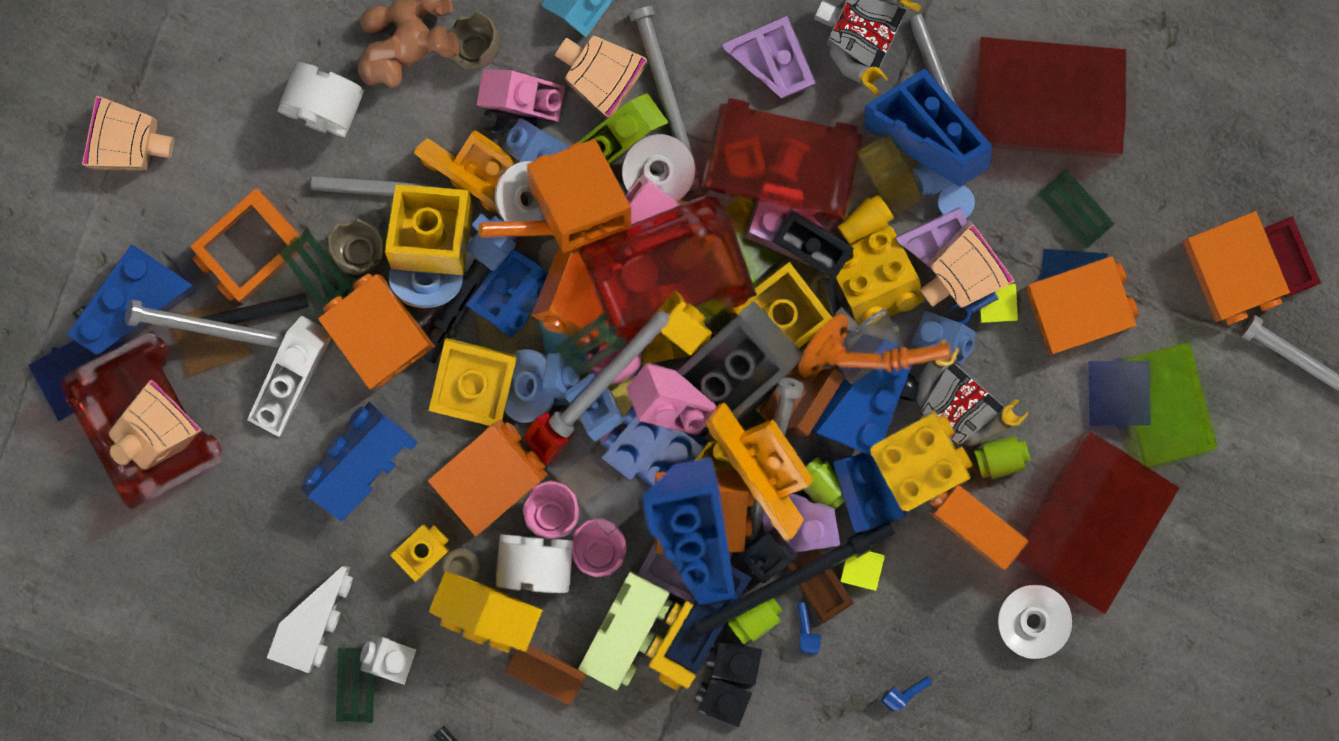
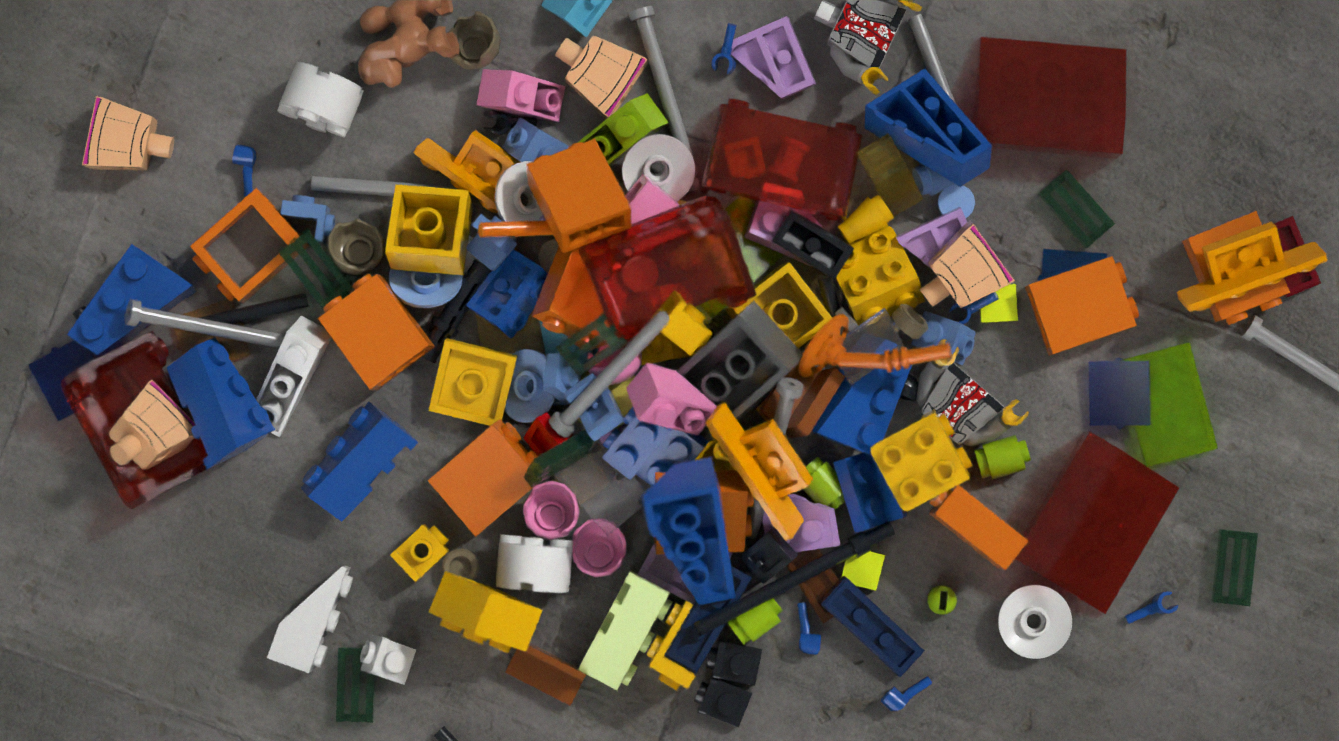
(219, 402): none -> blue wedge
(245, 157): none -> blue hand
(304, 209): none -> medium blue bracket
(558, 458): none -> clear green tile
(726, 50): none -> blue hand
(871, 626): none -> dark blue tile
(910, 321): none -> dark tan tile
(933, 600): none -> lime hinge
(1152, 608): none -> blue hand
(1238, 536): none -> clear green tile
(1246, 263): none -> light orange bracket

